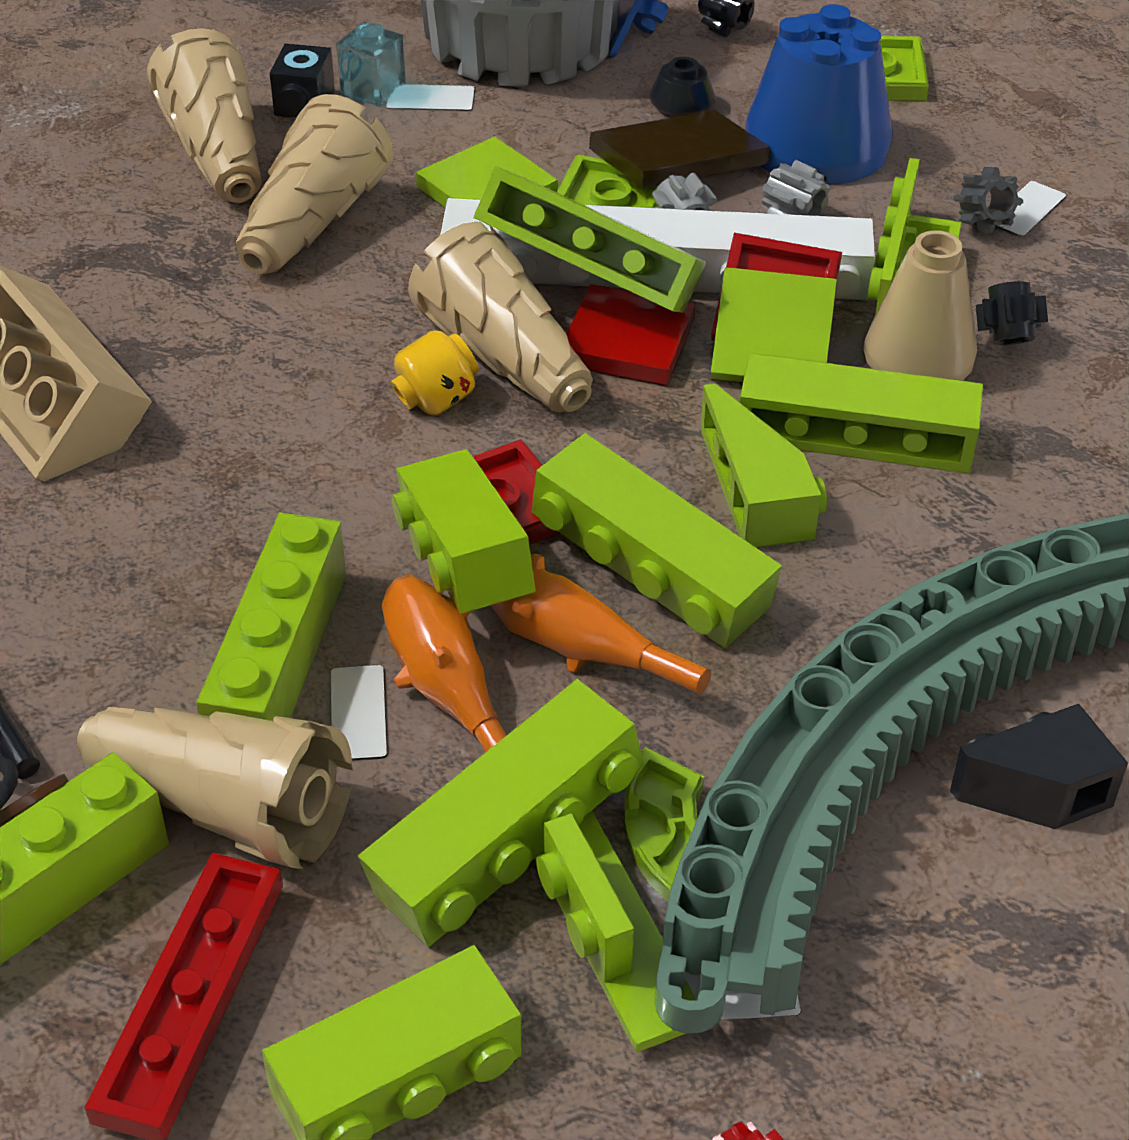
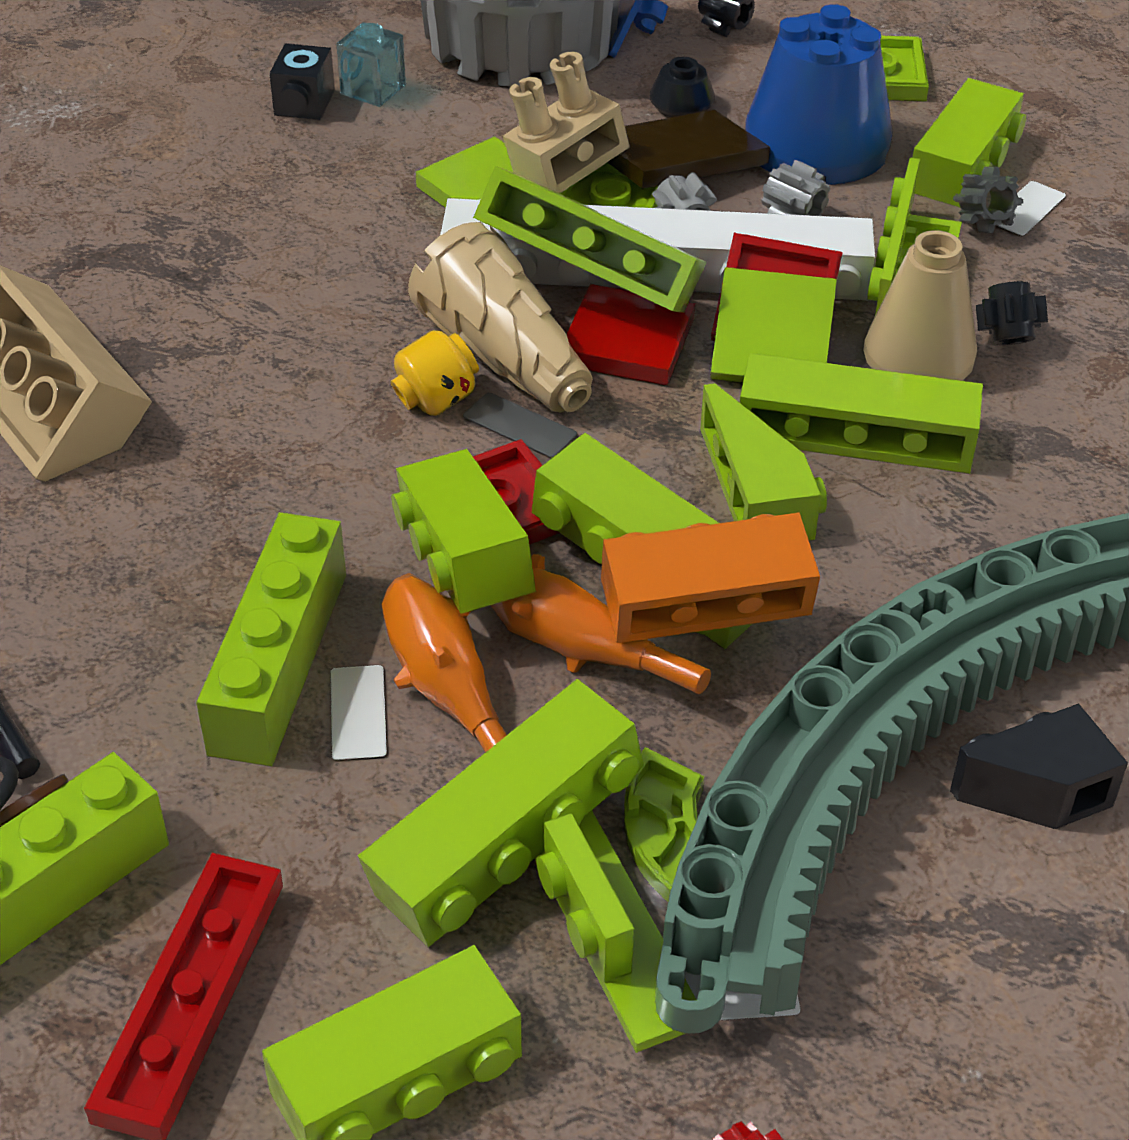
(208, 105): tan cone -> none
(234, 774): tan cone -> none
(314, 179): tan cone -> none
(432, 97): white sticker -> none
(520, 423): none -> dark grey sticker
(568, 137): none -> tan brick
(708, 577): none -> orange brick
(967, 137): none -> lime brick

